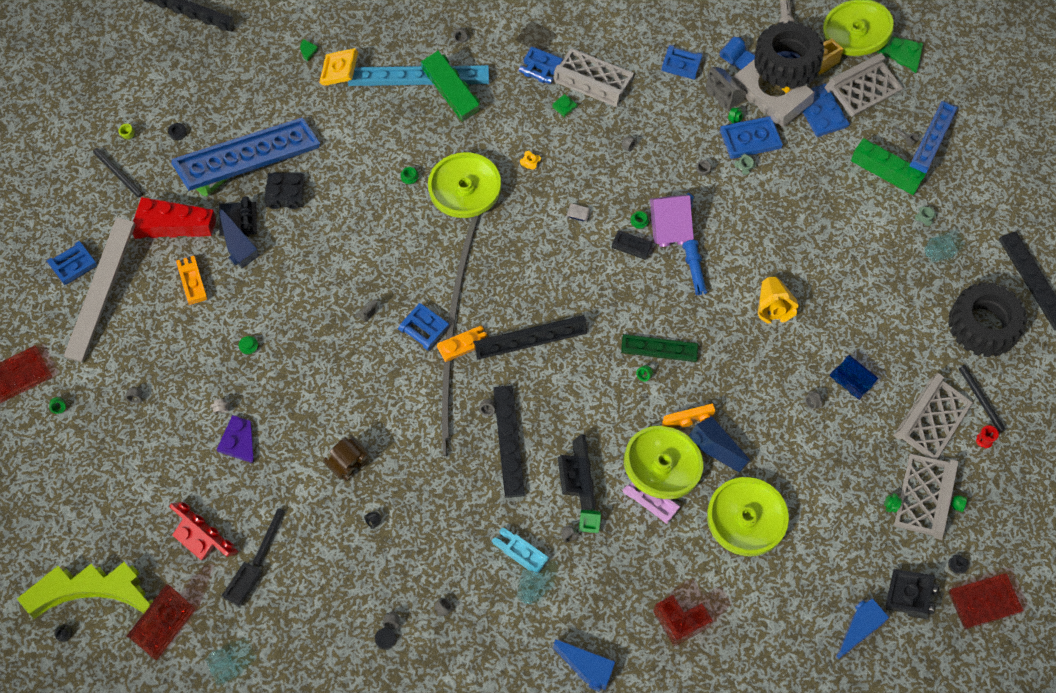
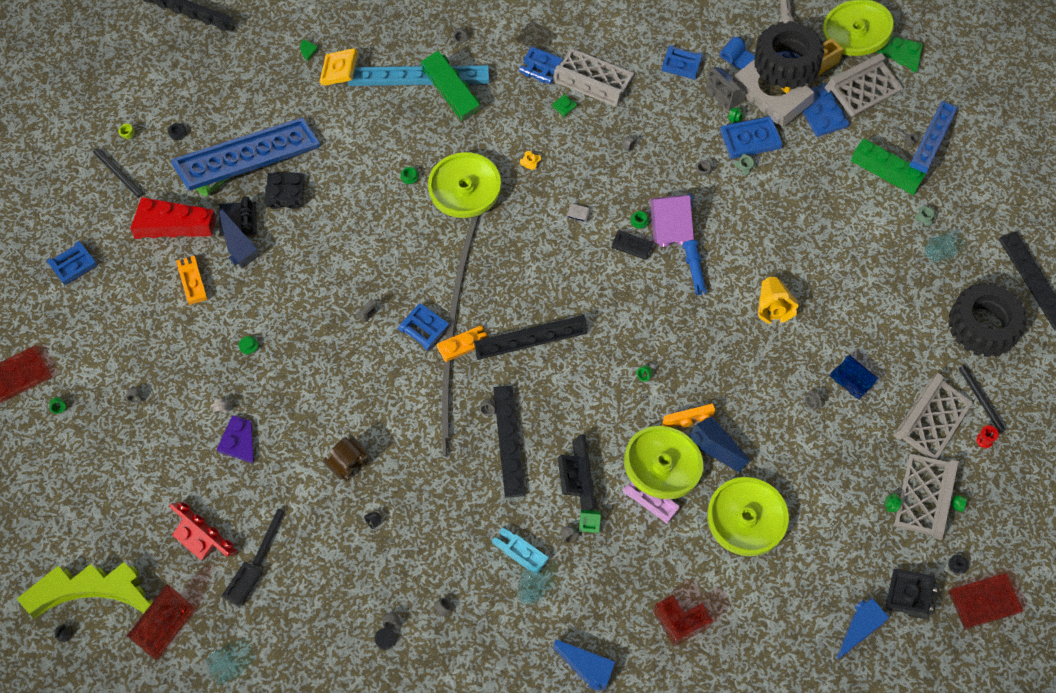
(99, 290): light grey tile -> none
(659, 348): dark green tile -> none

